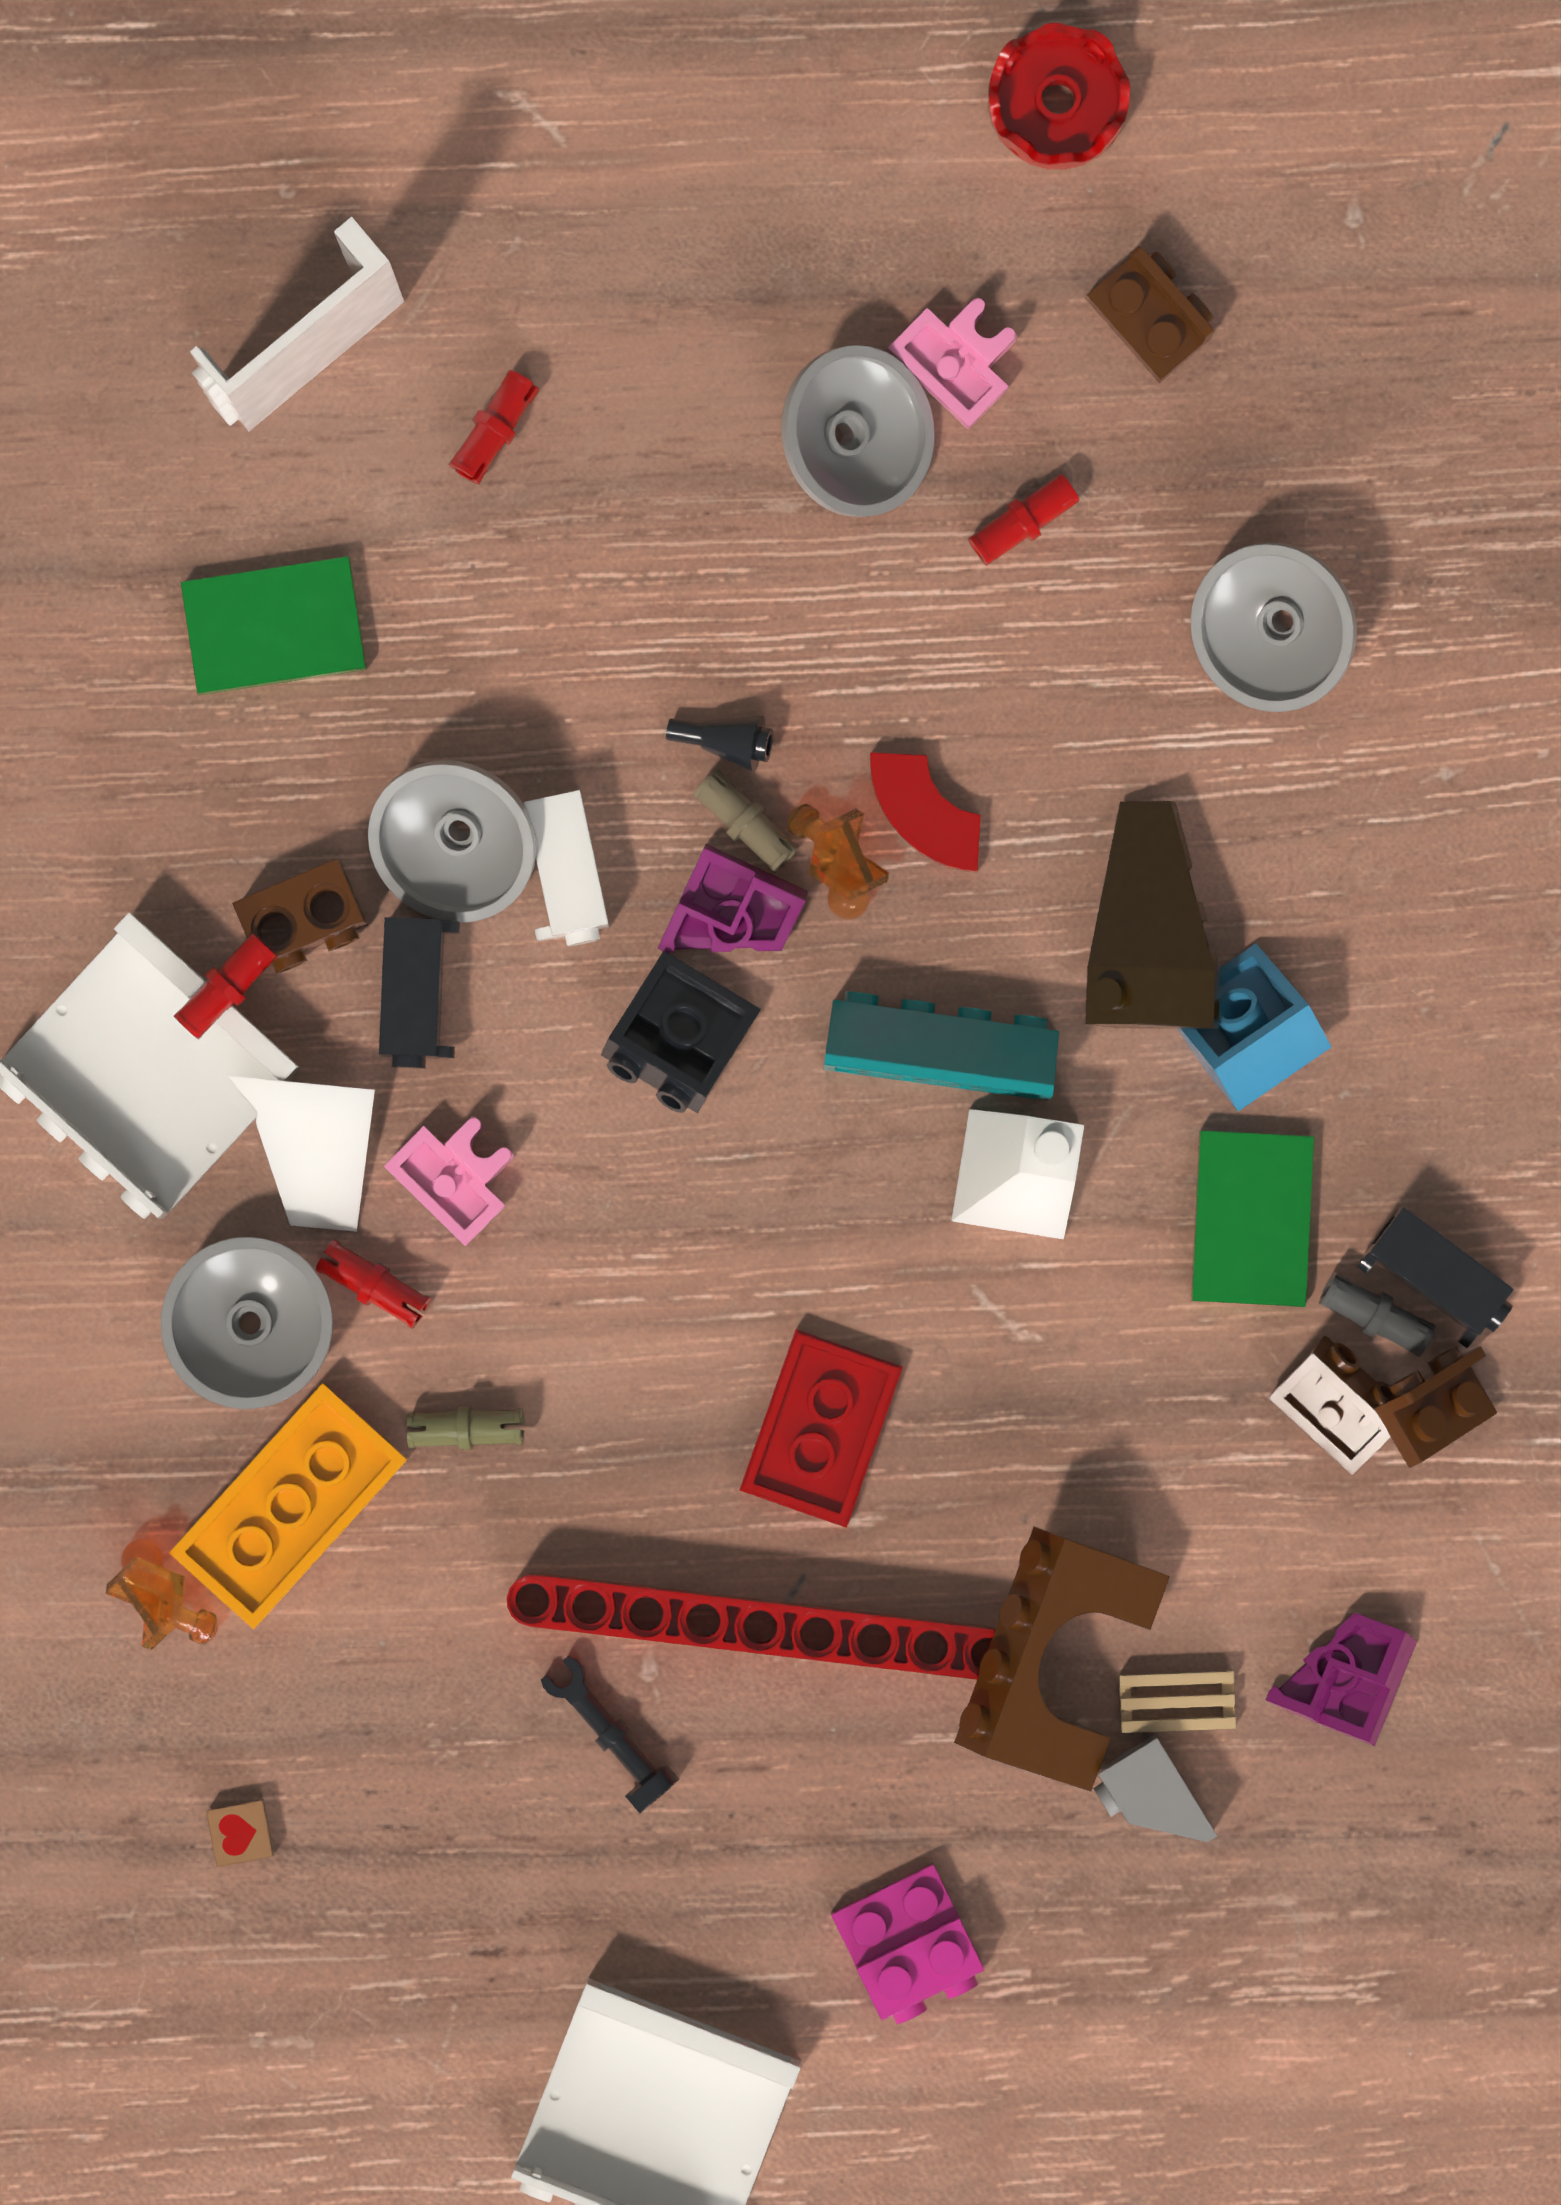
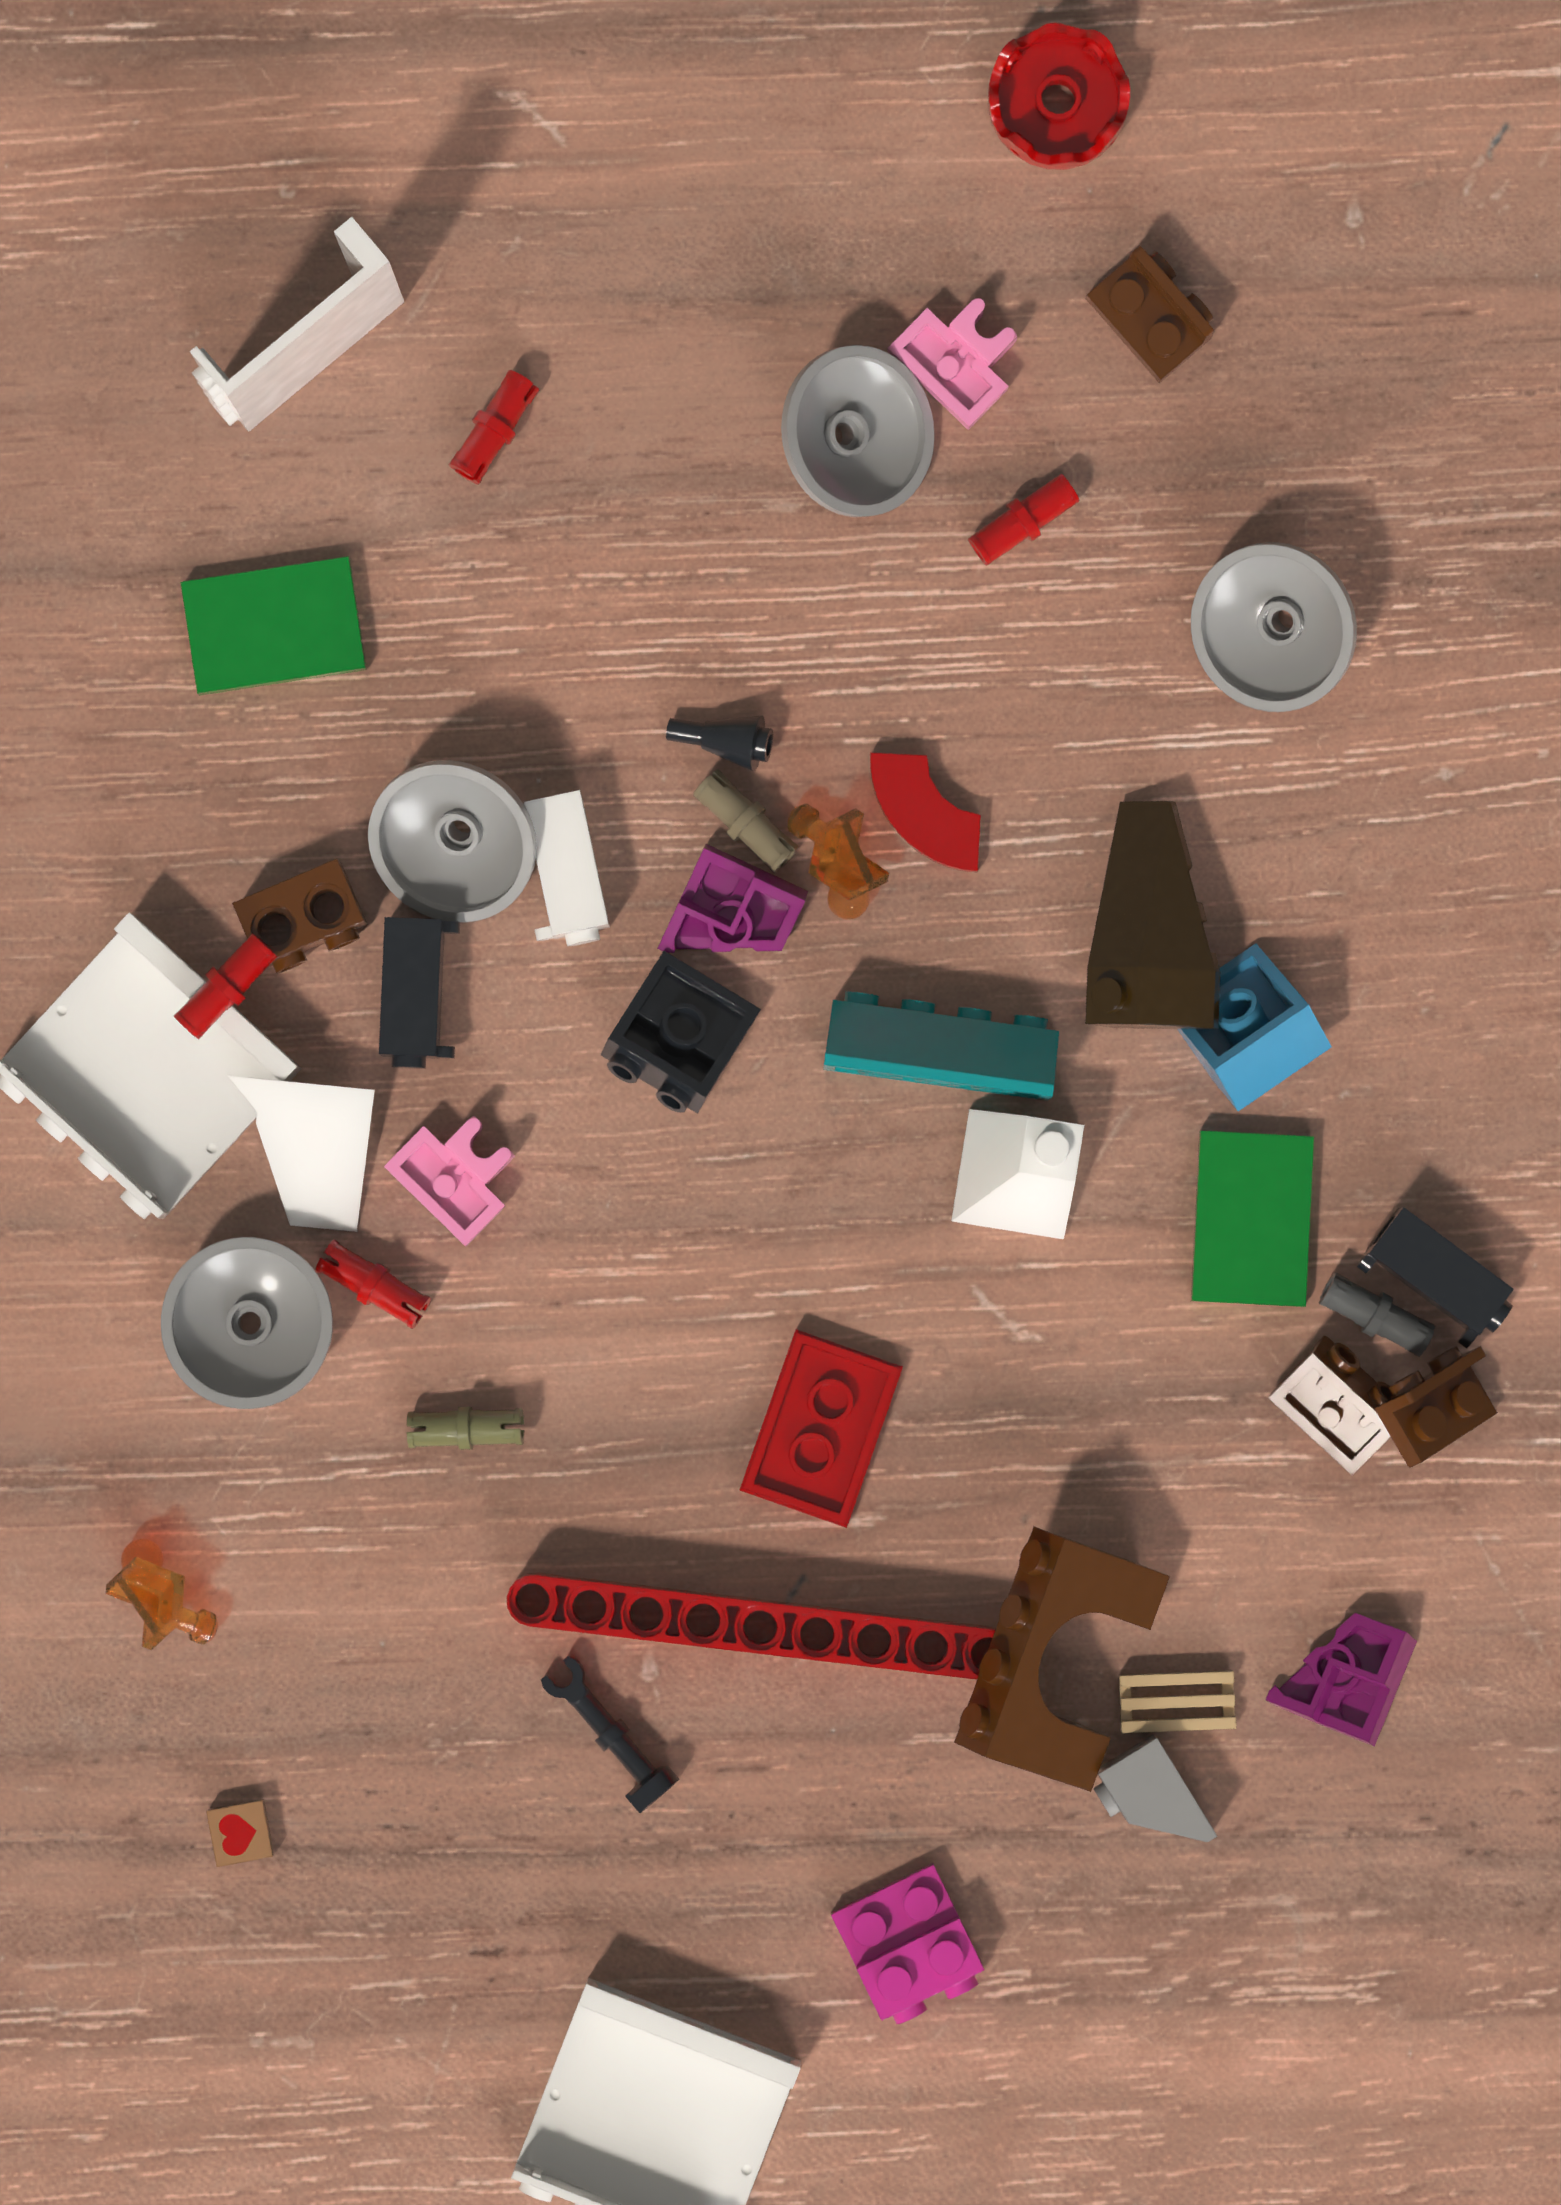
(288, 1506): light orange plate -> none

